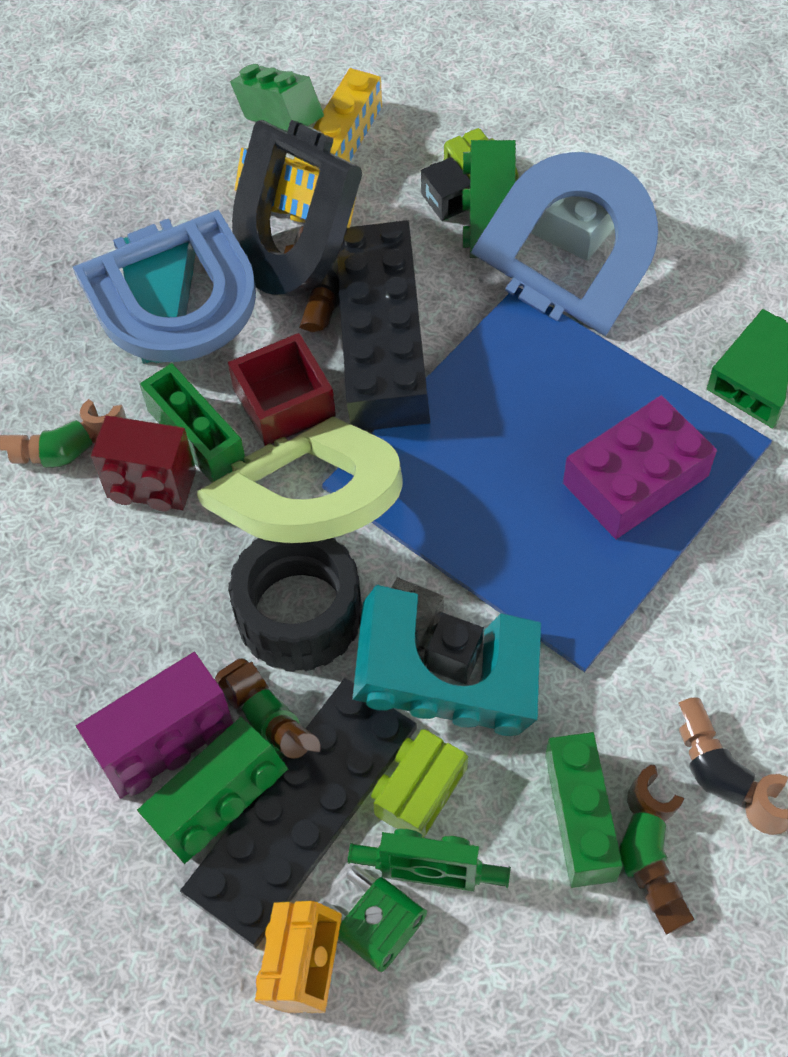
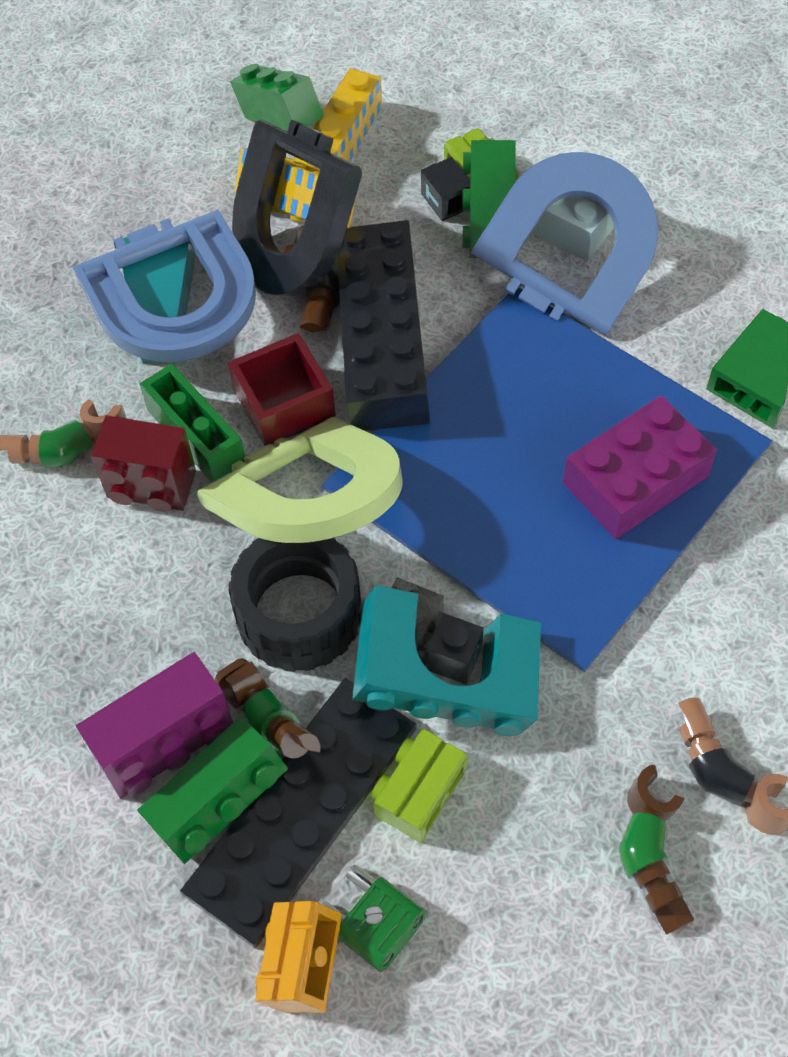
(429, 861): green plate -> none
(583, 810): green brick -> none

